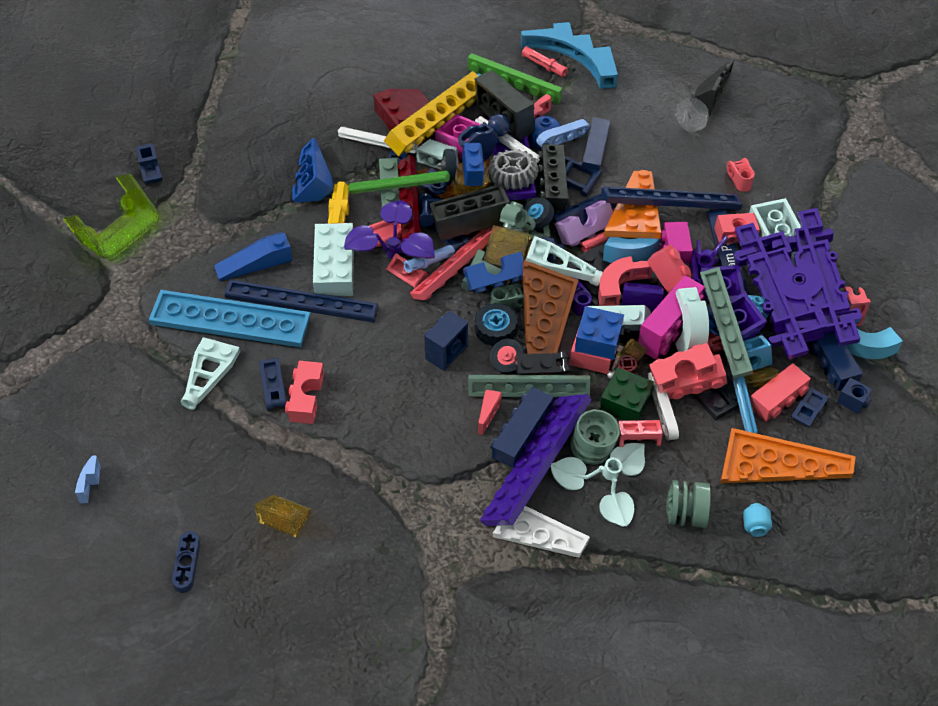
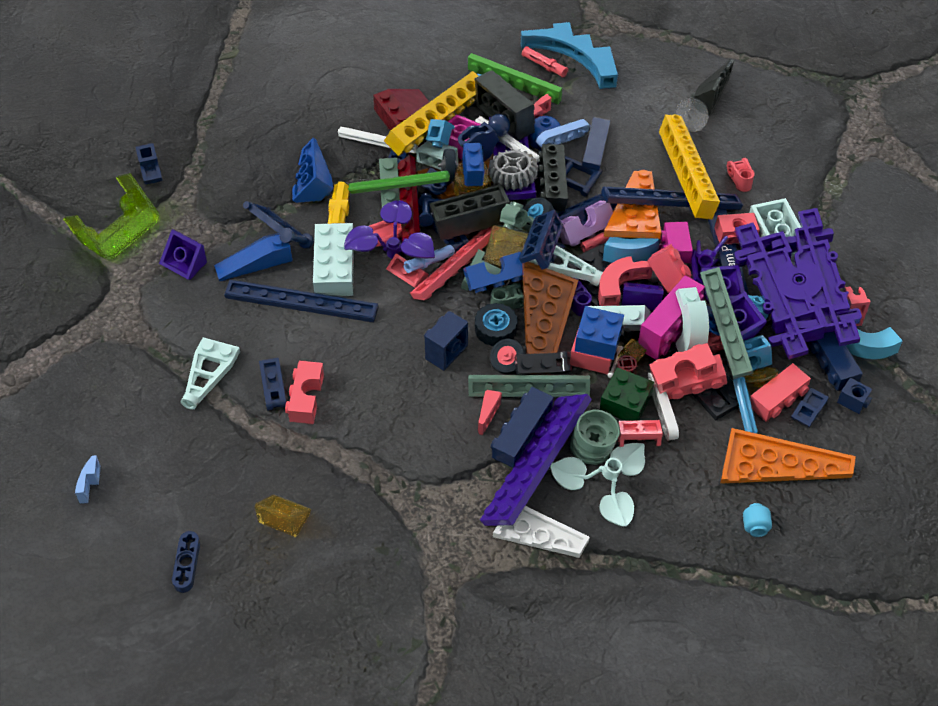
(183, 255): none -> dark purple slope
(230, 318): dark azure plate -> none
(286, 231): none -> dark blue piece
(439, 132): none -> dark azure brick
(542, 239): none -> dark blue fence
(688, 503): sand green wheel -> none
(689, 167): none -> yellow brick

